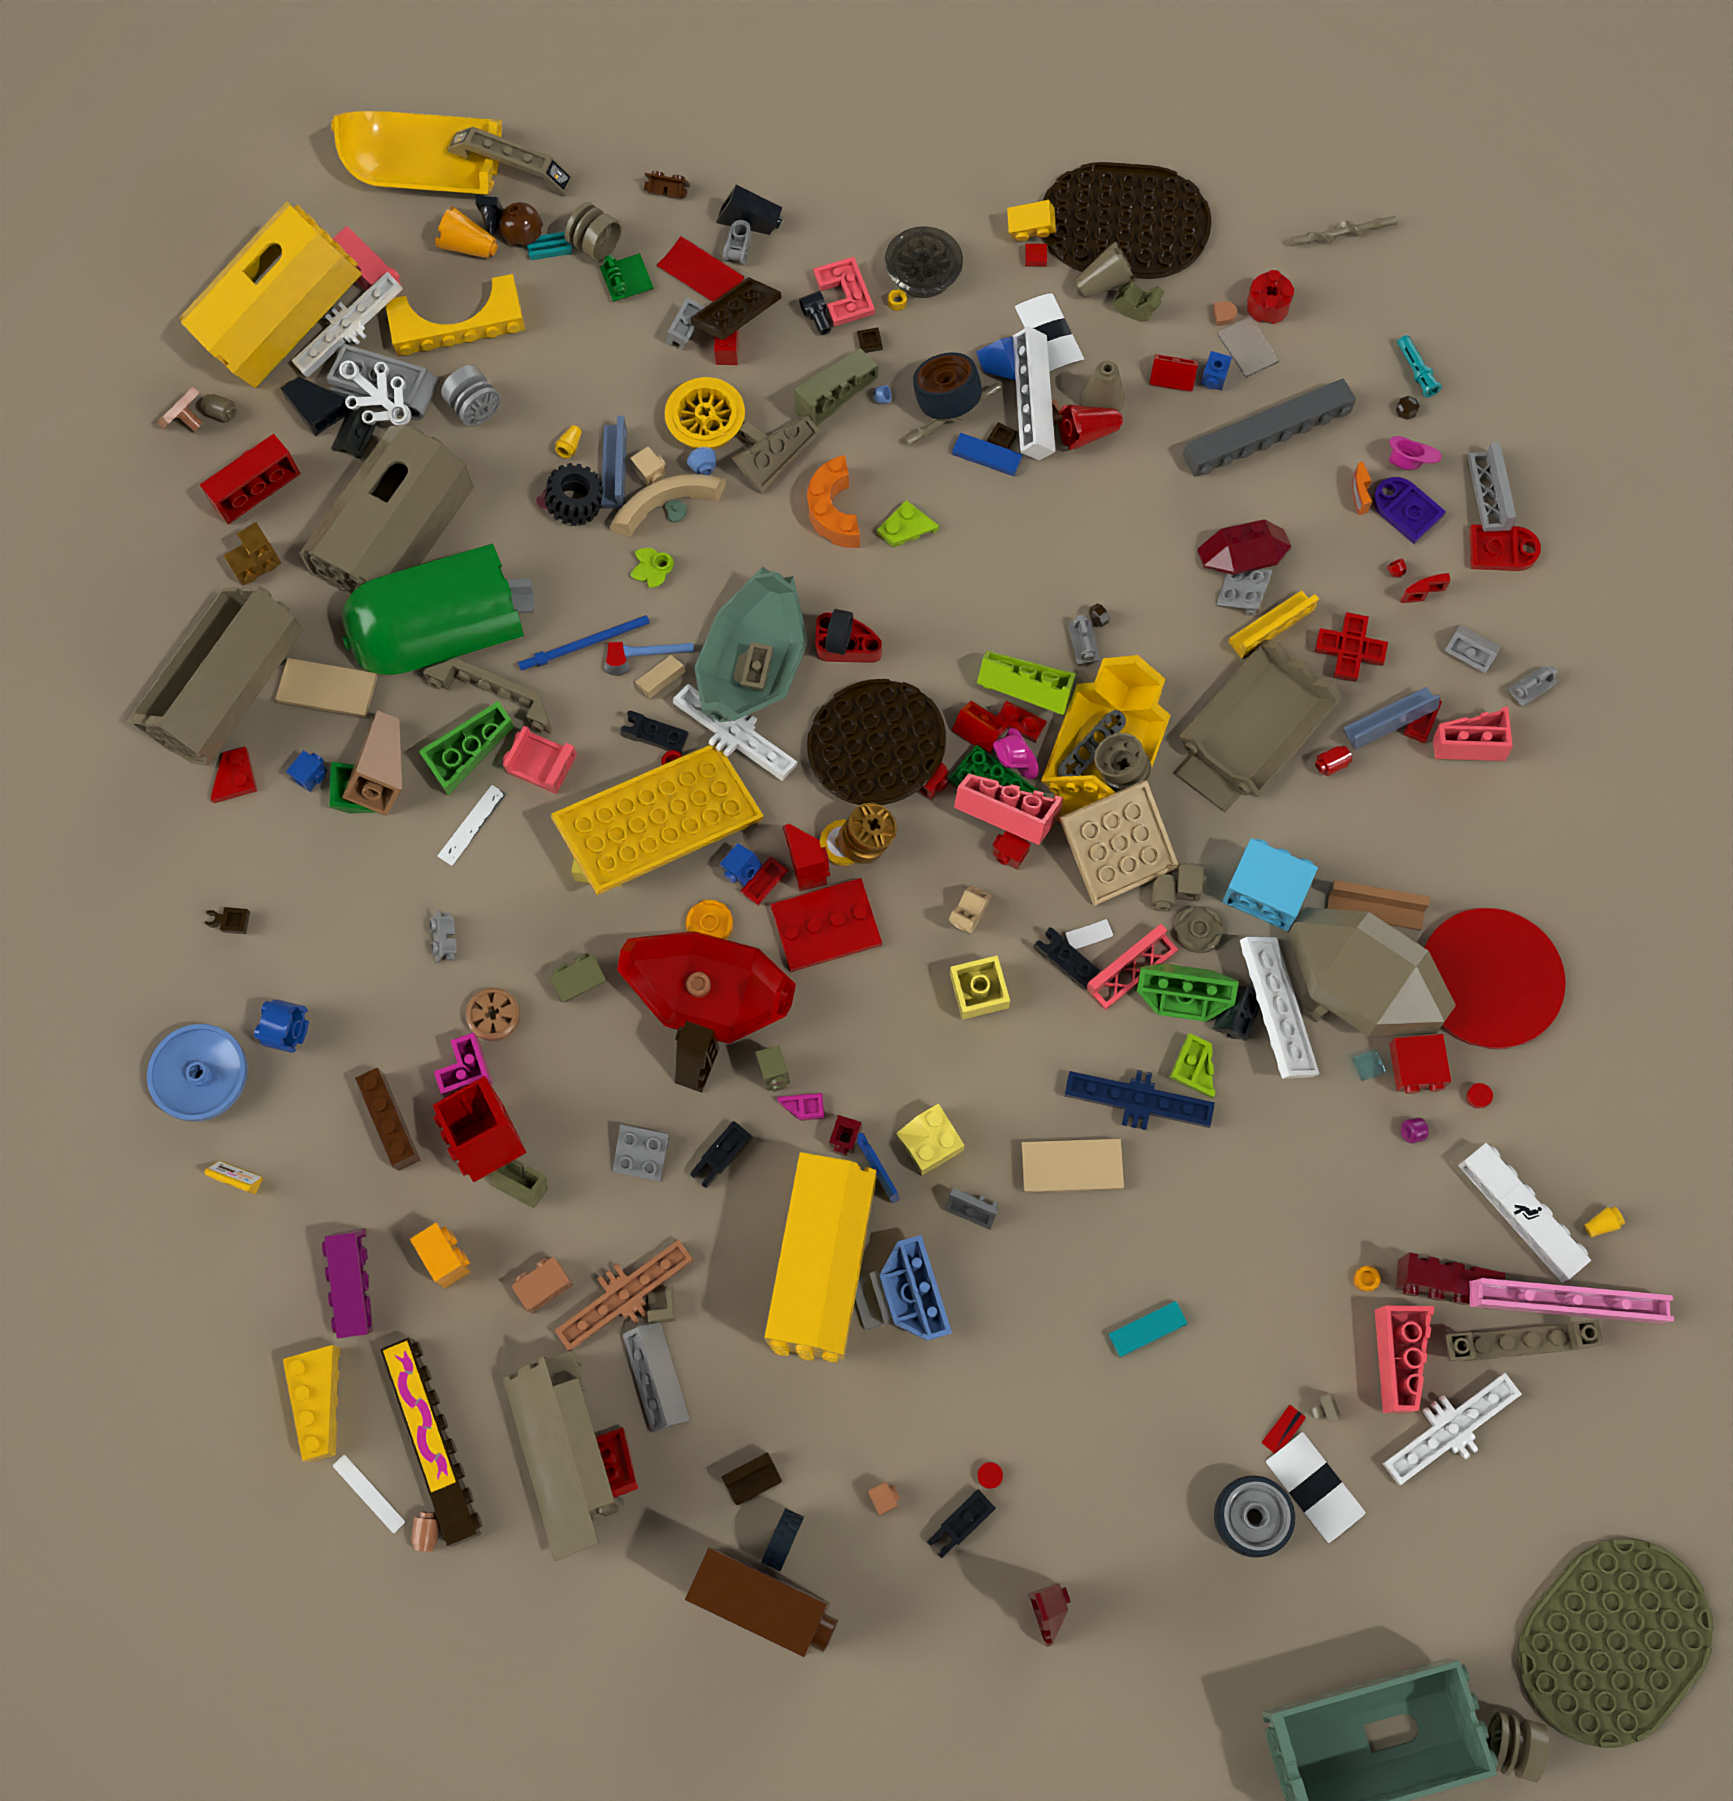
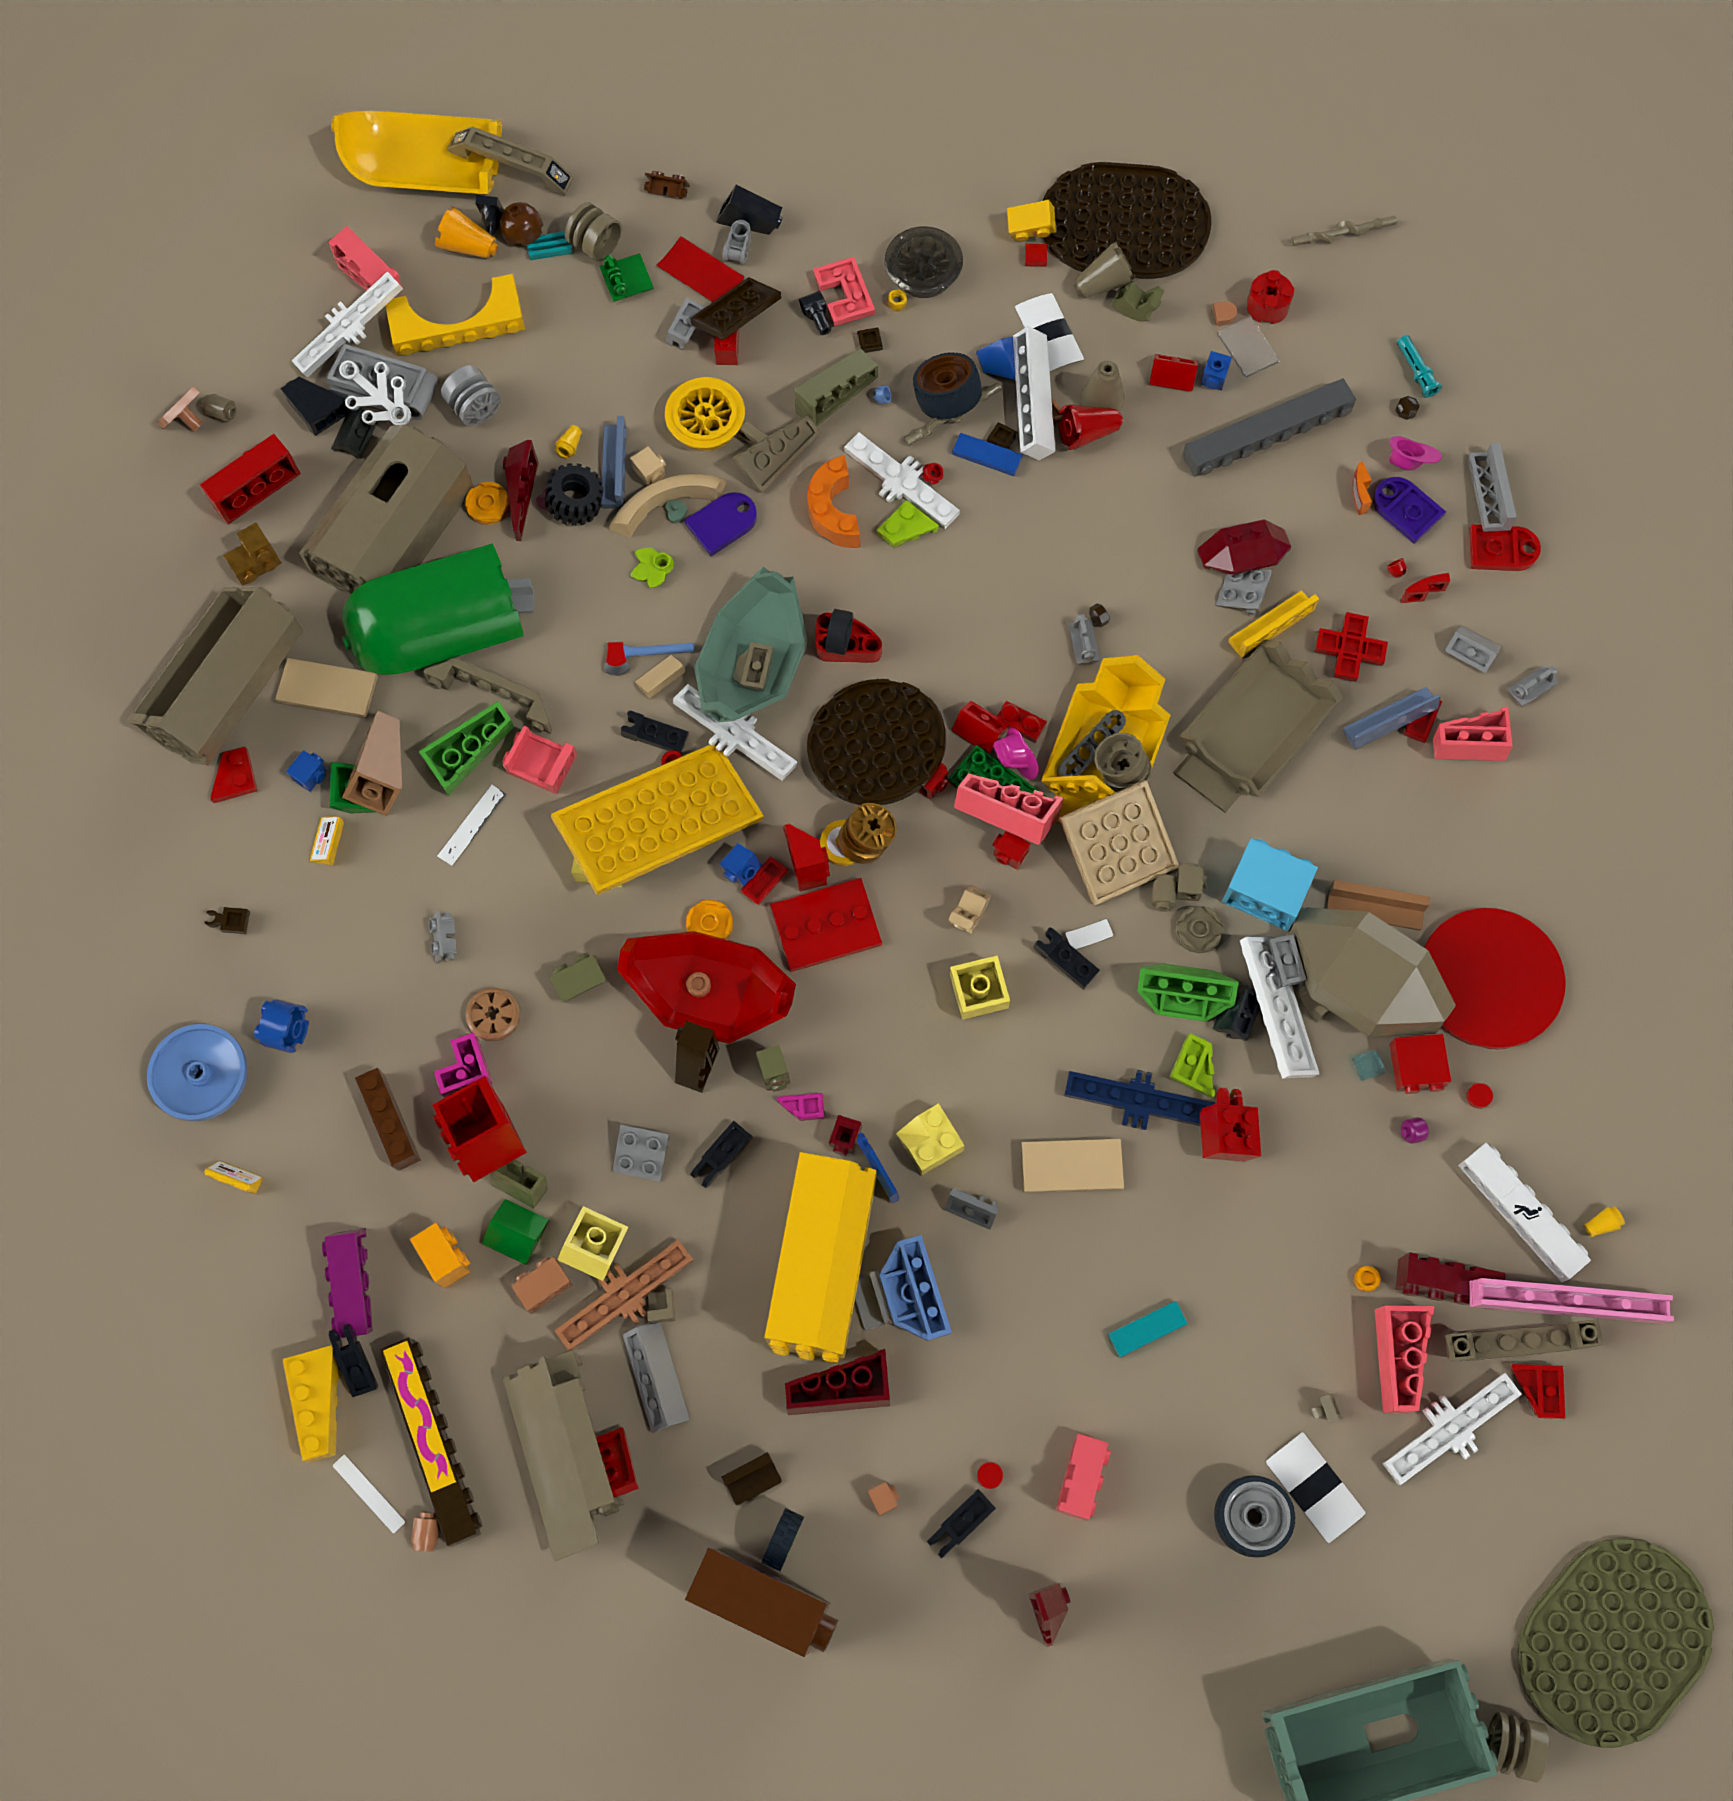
(261, 323): yellow panel -> none
(327, 840): none -> slope
(353, 1362): none -> black hinge
(487, 503): none -> light orange tile
(515, 1231): none -> green slope
(520, 473): none -> dark red wedge
(541, 658): blue bar -> none
(592, 1243): none -> light yellow slope
(702, 460): medium blue cone -> none
(721, 522): none -> dark purple tile
(842, 1387): none -> dark red wedge
(902, 480): none -> white hinge
(936, 469): none -> red plate
(1027, 681): lime wedge -> none
(1083, 1477): none -> coral wedge
(1125, 960): coral fence -> none
(1230, 1128): none -> red hinge
(1283, 1429): red sticker -> none
(1287, 961): none -> light grey panel
(1333, 760): red brick -> none
(1543, 1388): none -> red wing

